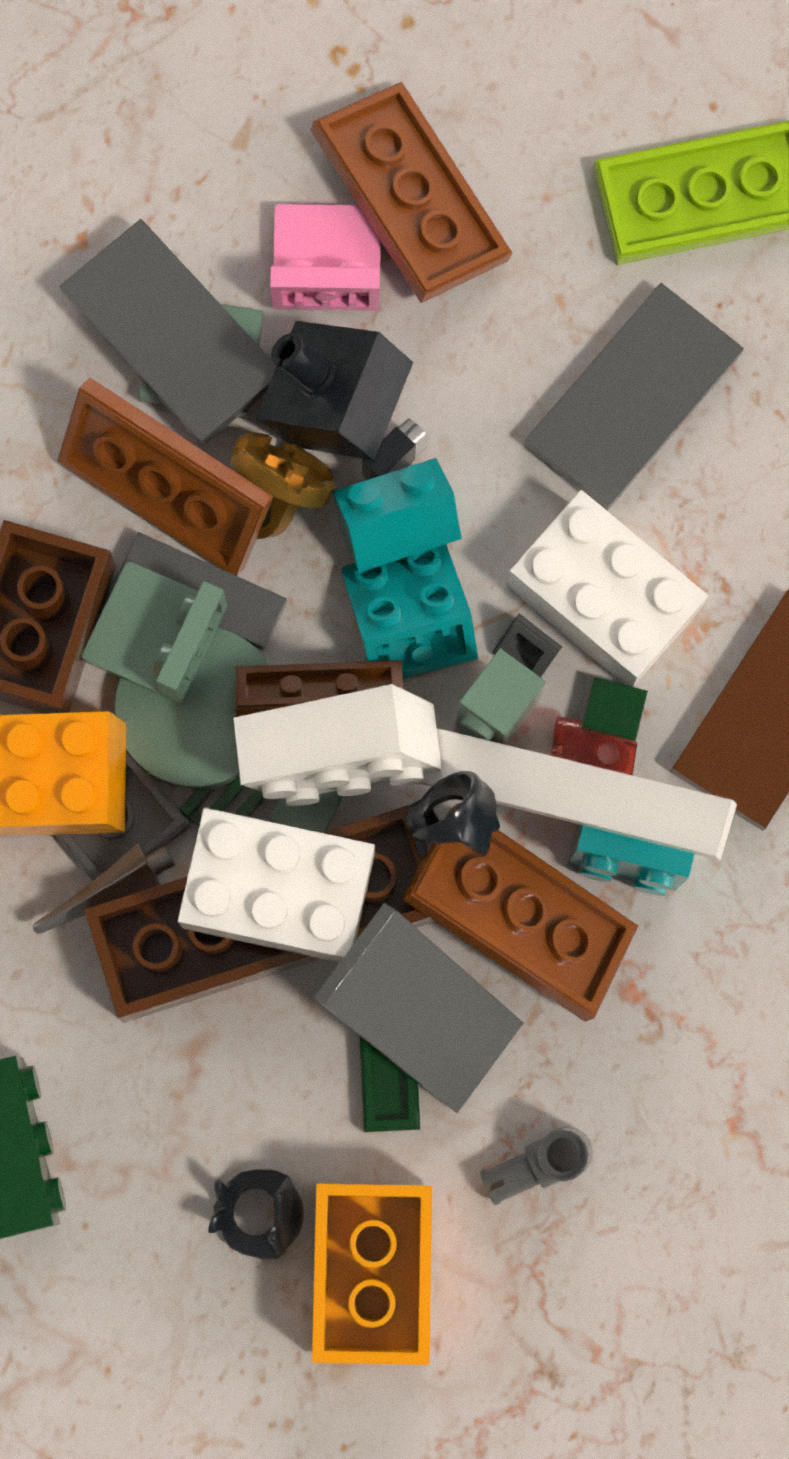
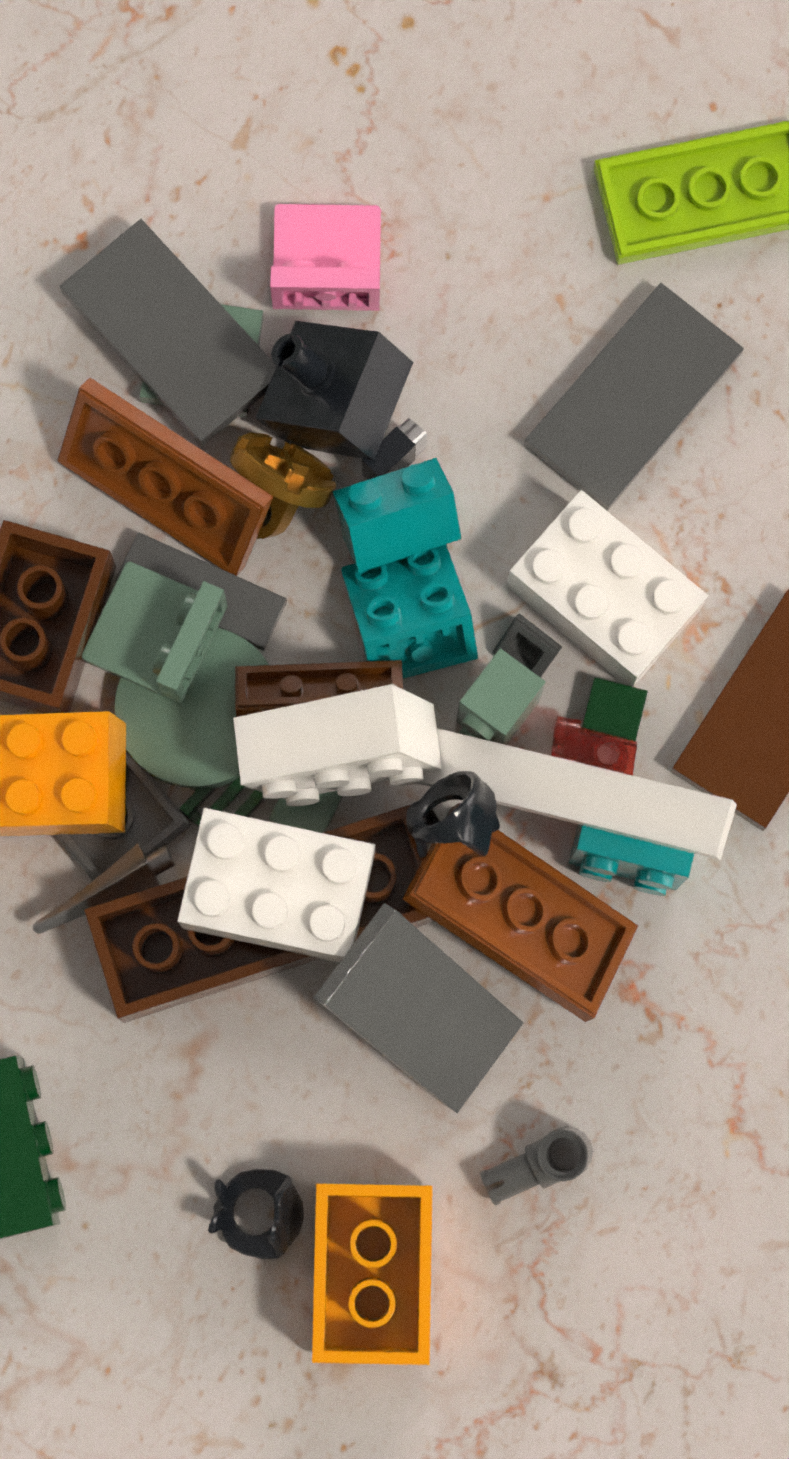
(387, 1094): dark green tile -> none
(411, 191): dark orange tile -> none

